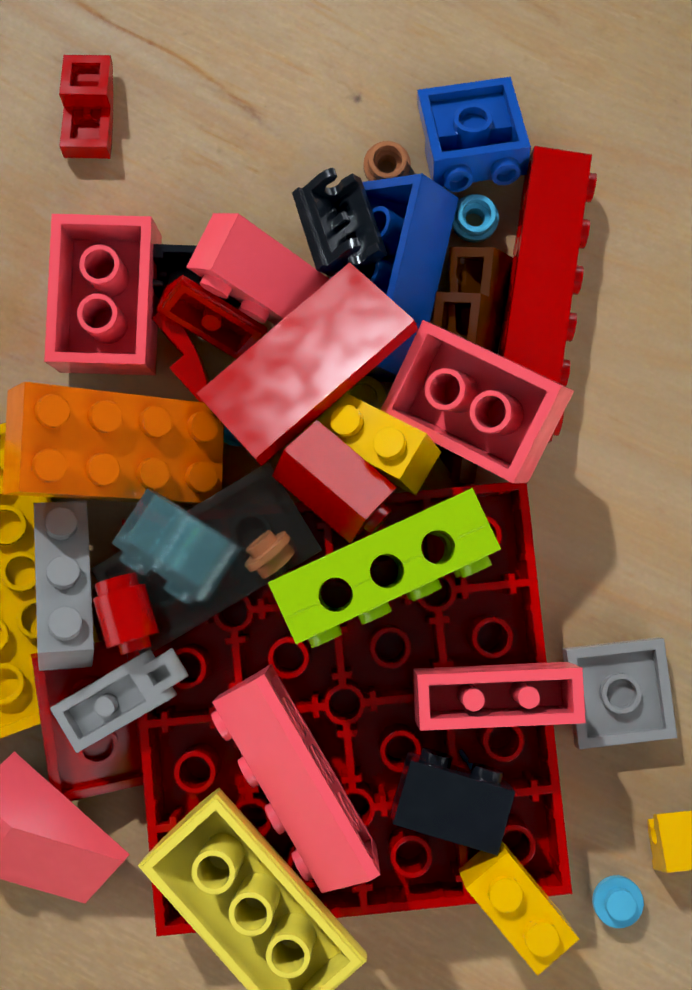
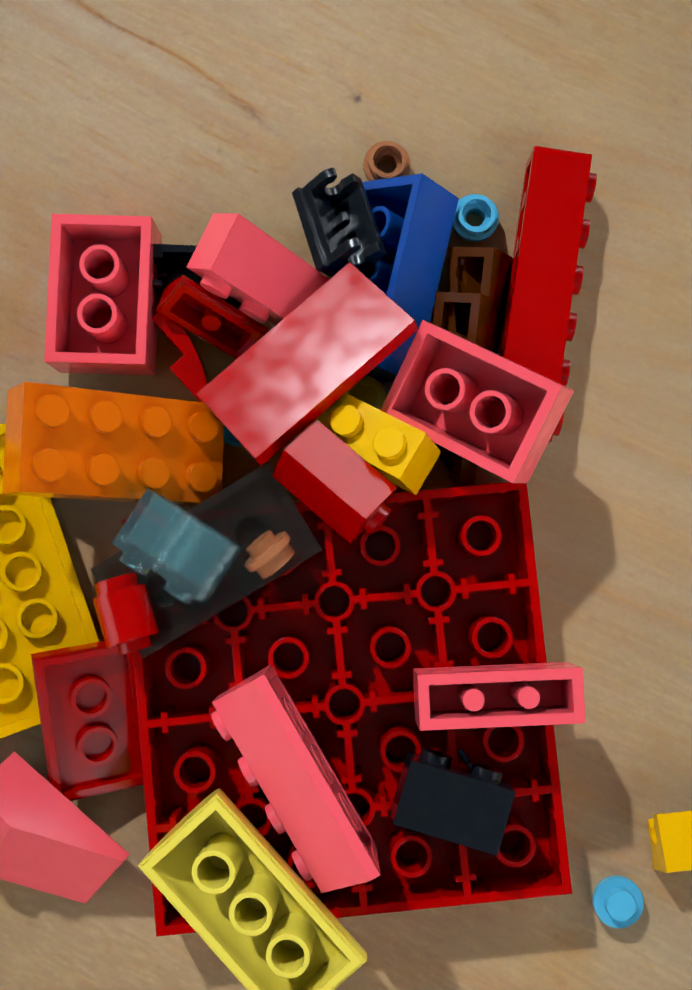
(63, 586): light grey brick -> none
(88, 106): red slope -> none
(119, 697): light grey hinge -> none
(456, 522): lime brick -> none
(473, 133): blue plate -> none
(518, 907): yellow brick -> none
(624, 693): light grey plate -> none

